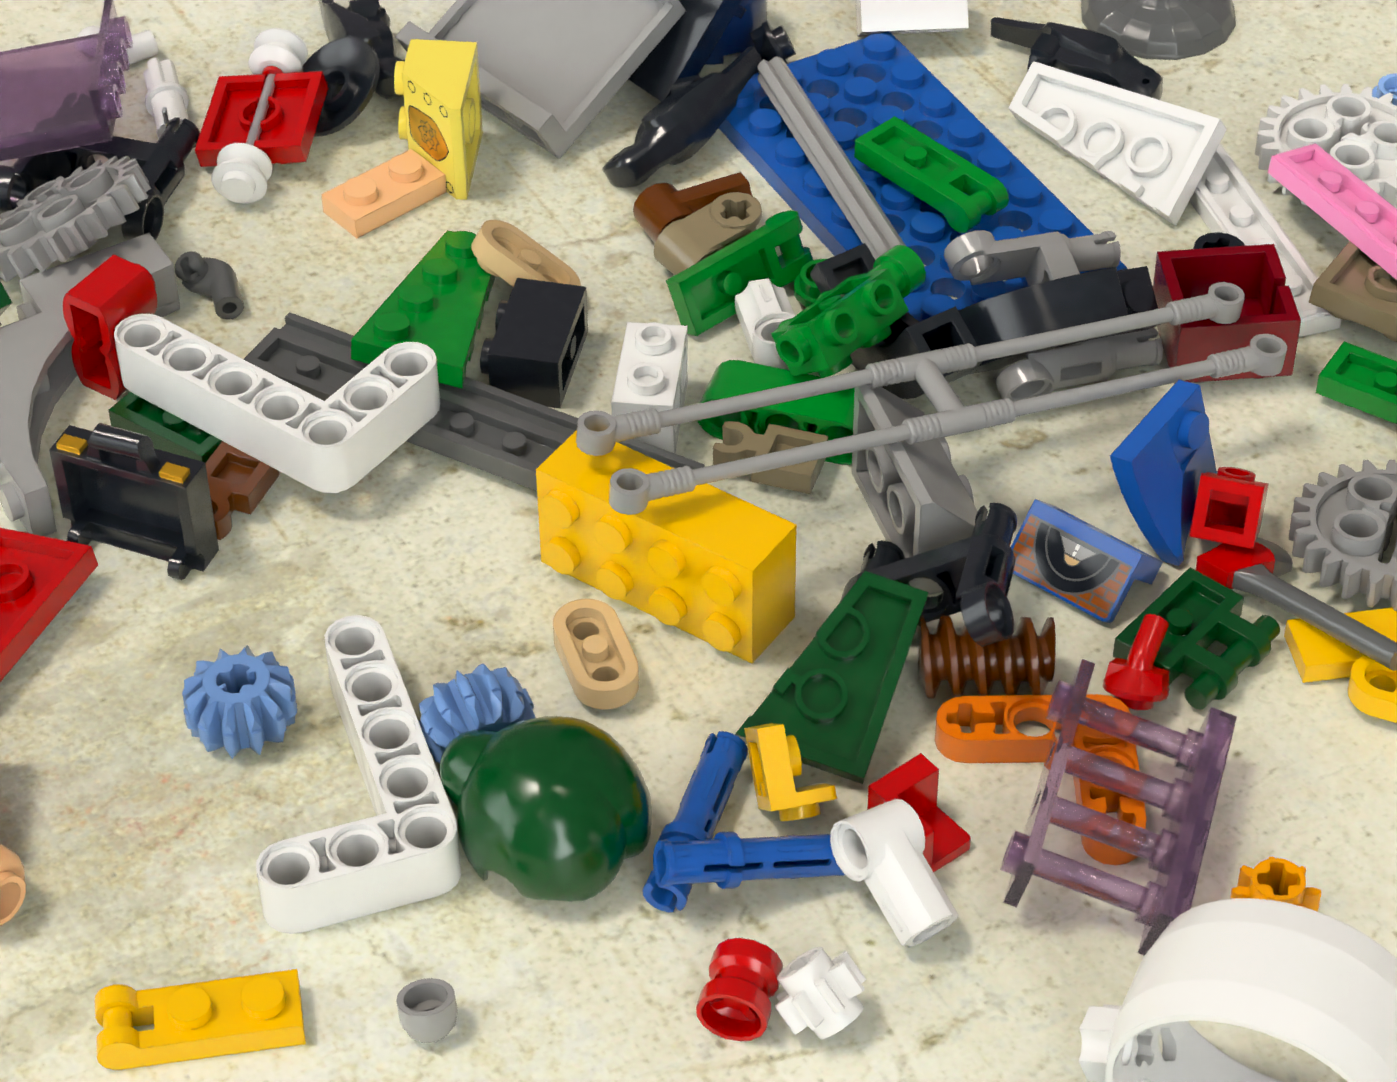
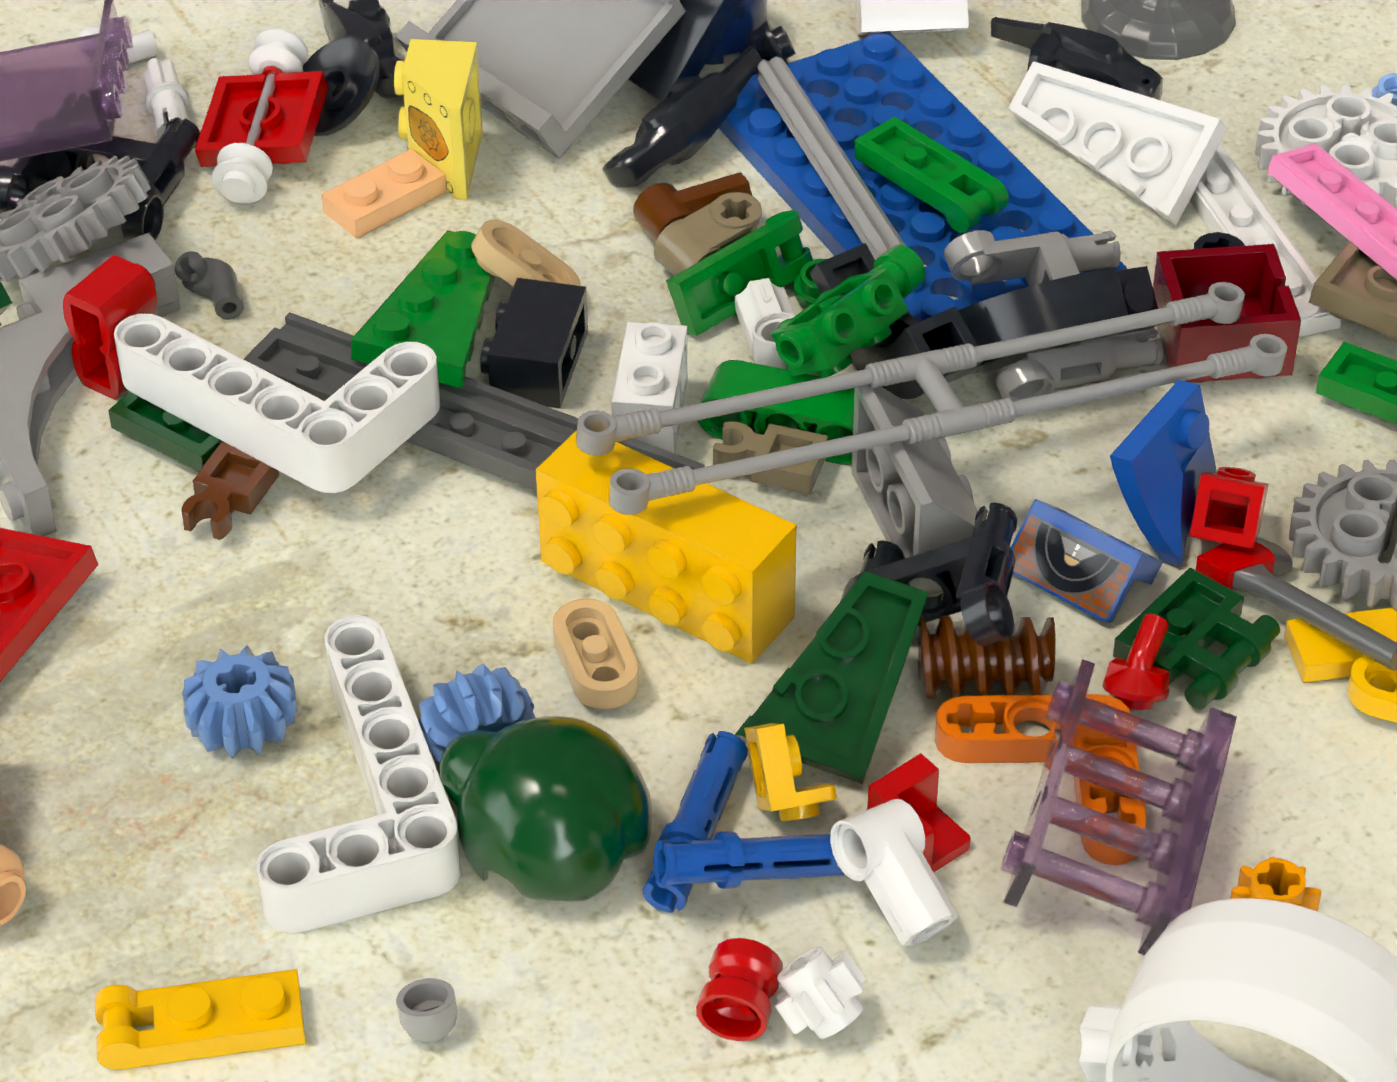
(135, 497): black piece -> none

